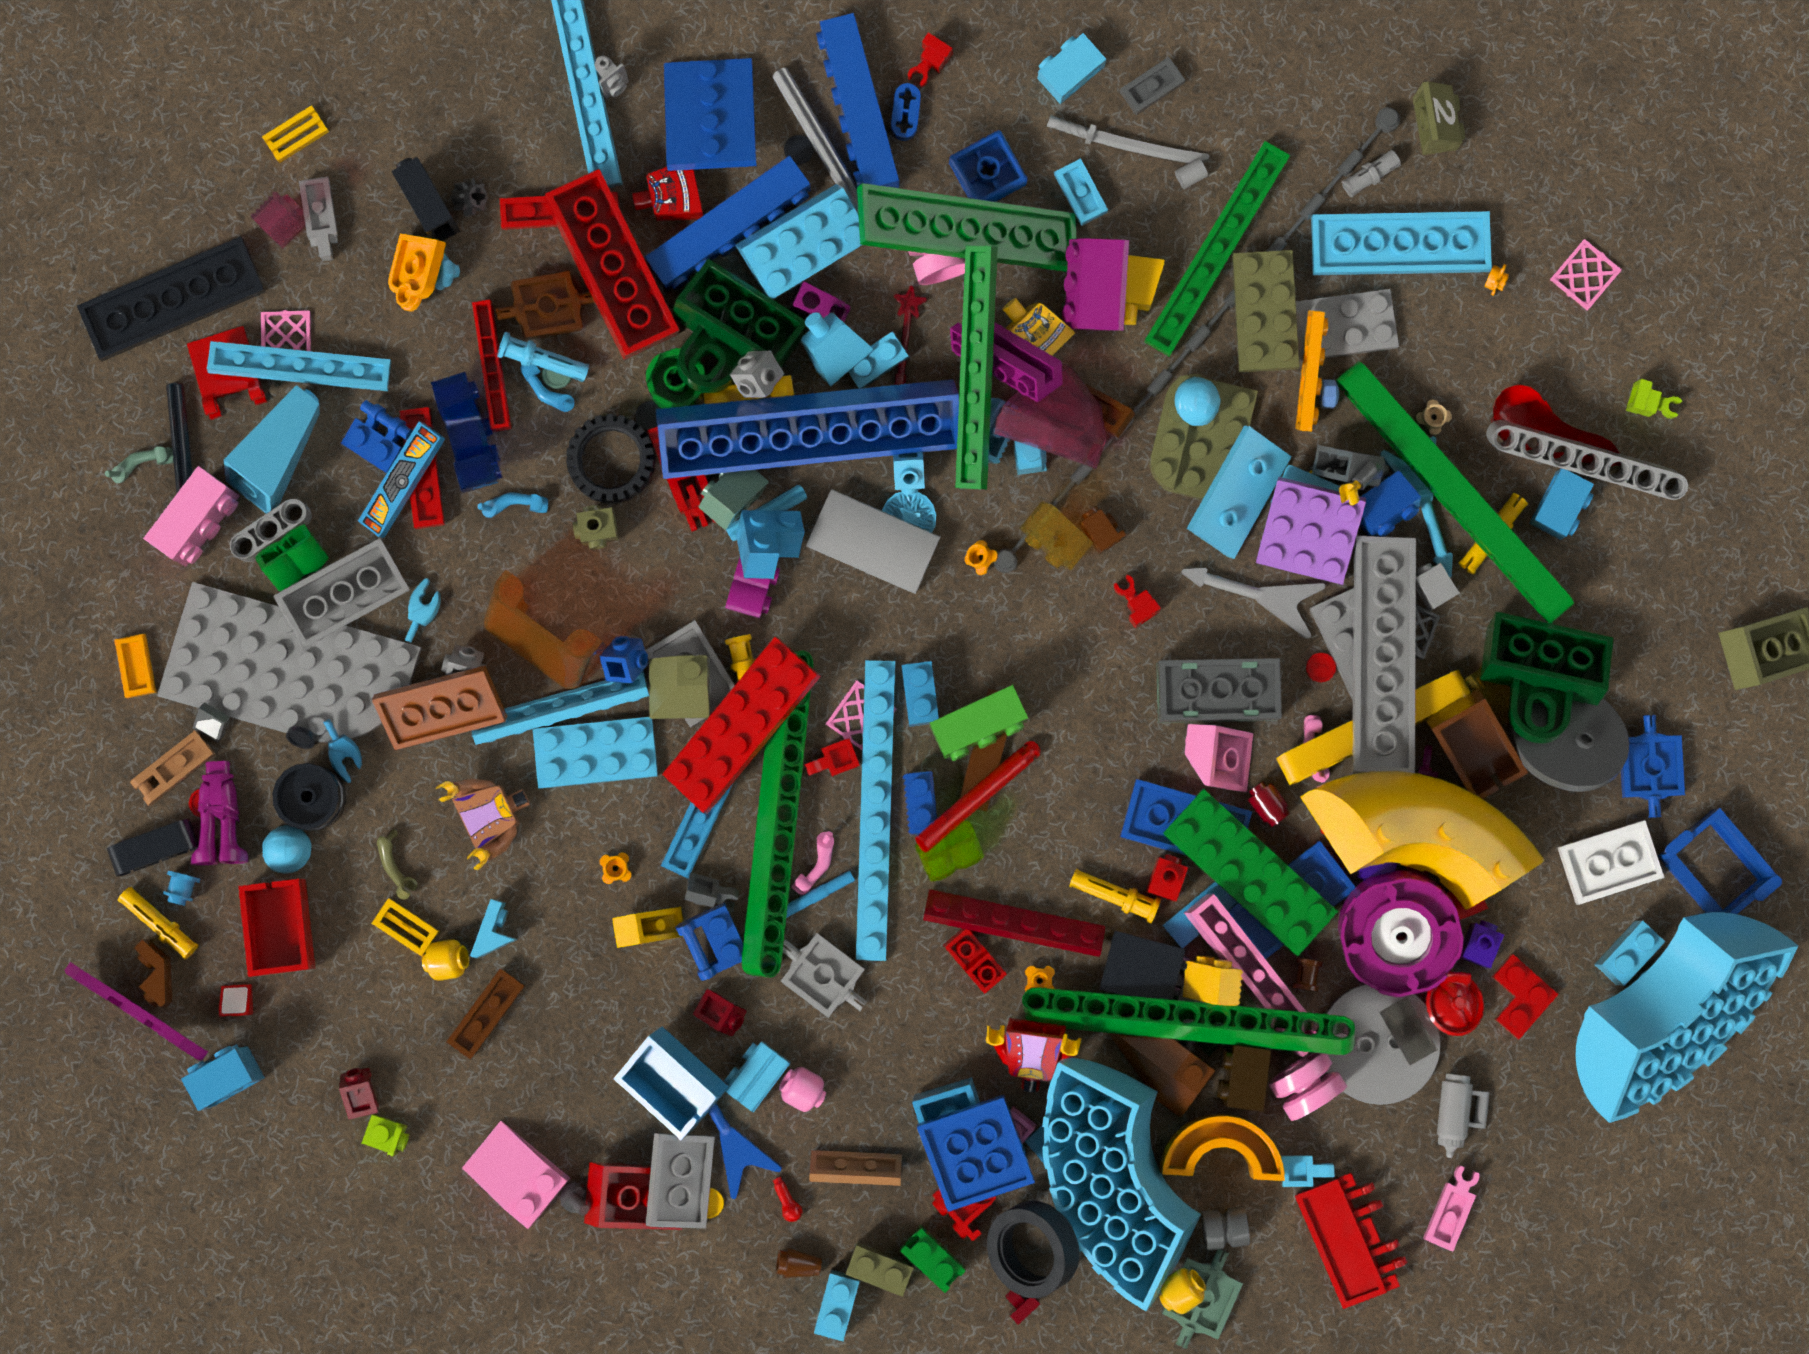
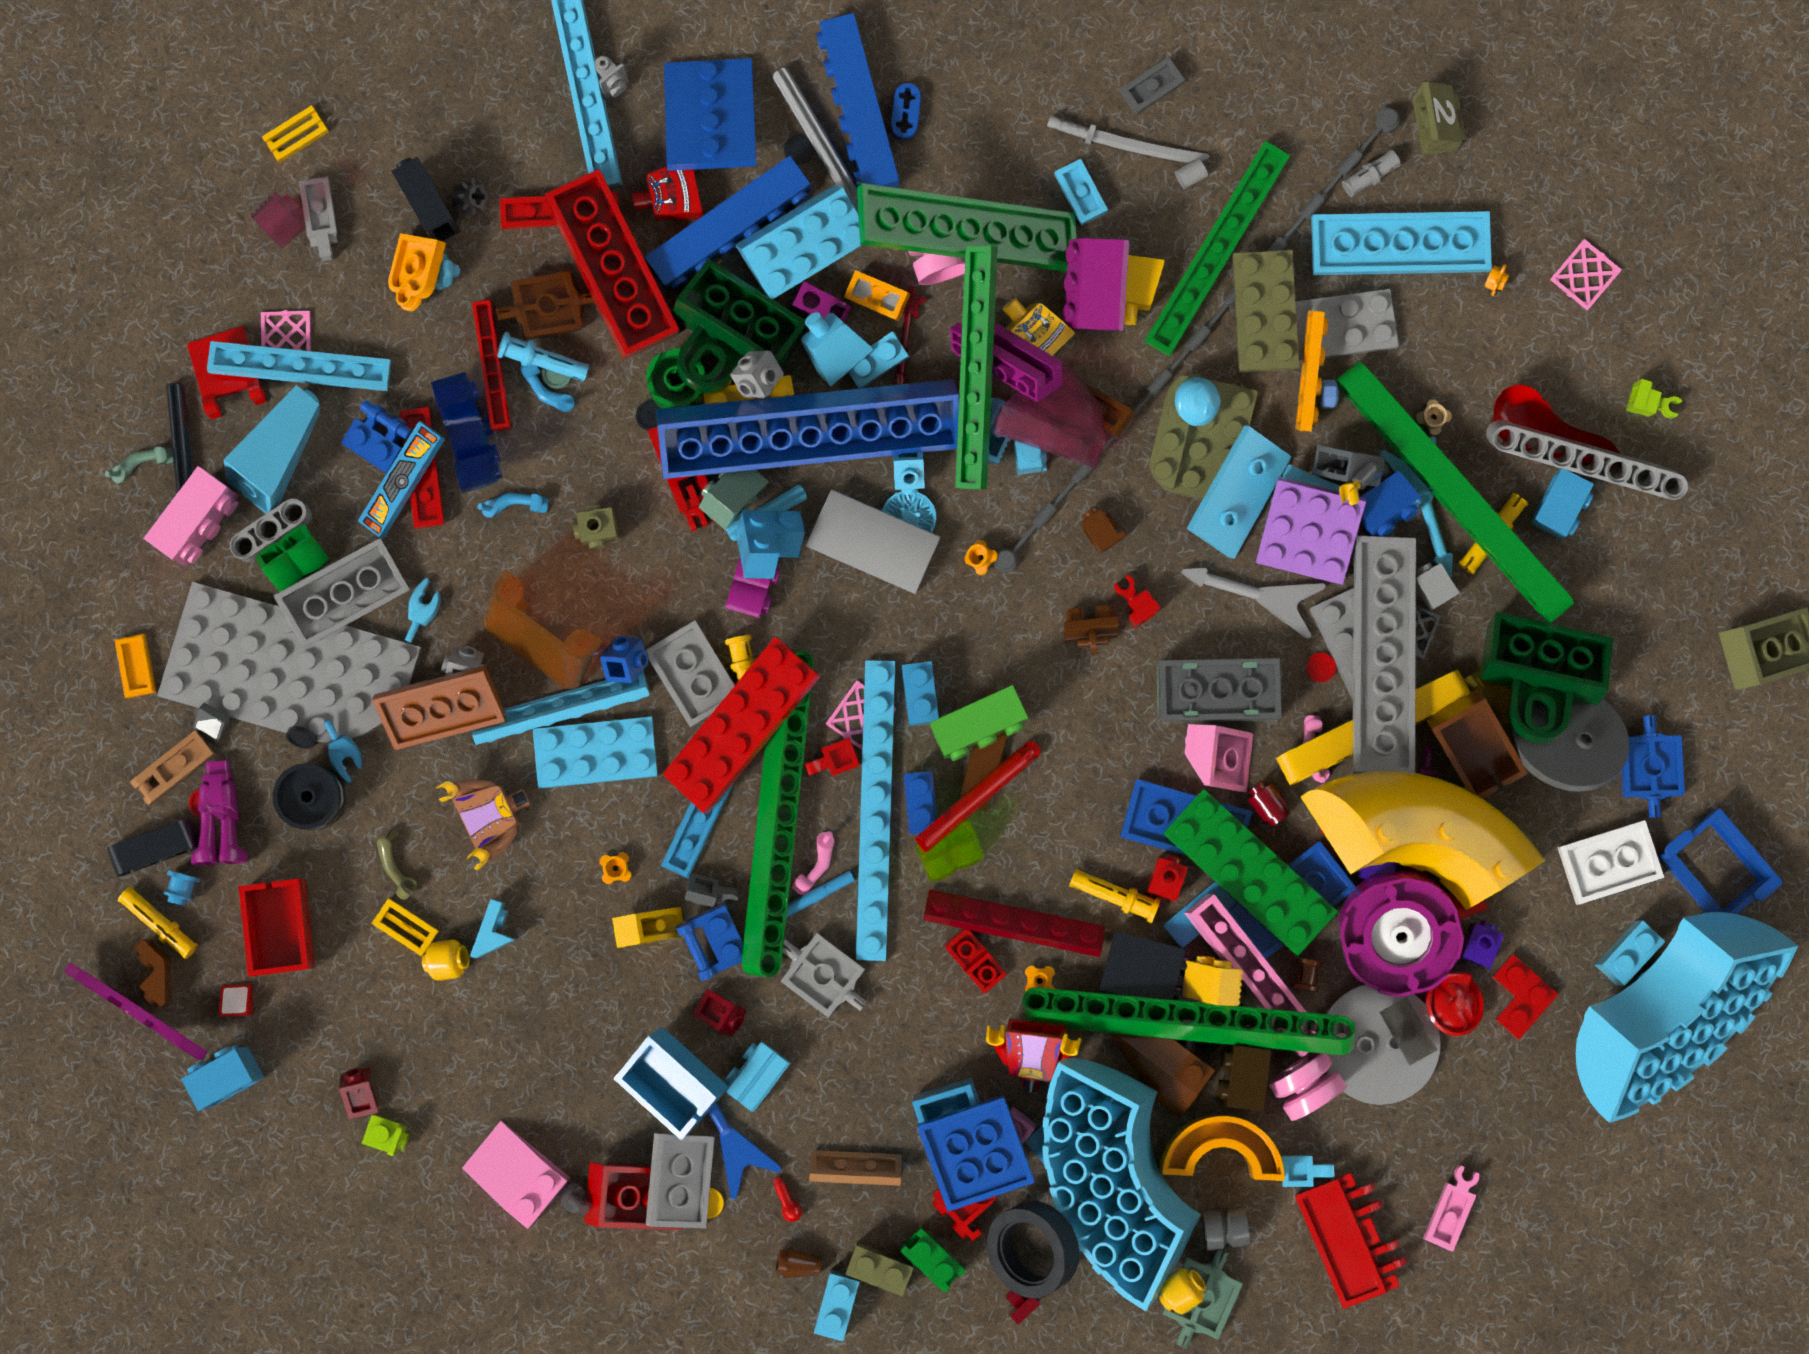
(171, 298): black plate -> none
(286, 849): medium azure piece -> none
(486, 1013): reddish brown plate -> none
(585, 434): black tyre -> none
(679, 687): olive slope -> none
(802, 1089): bright pink head -> none
(877, 295): none -> light orange piece
(934, 56): red piece -> none
(989, 152): blue brick -> none
(1049, 522): clear yellow brick -> none
(1071, 67): medium azure brick -> none
(1090, 631): none -> reddish brown hips
(1455, 1111): light grey piece -> none

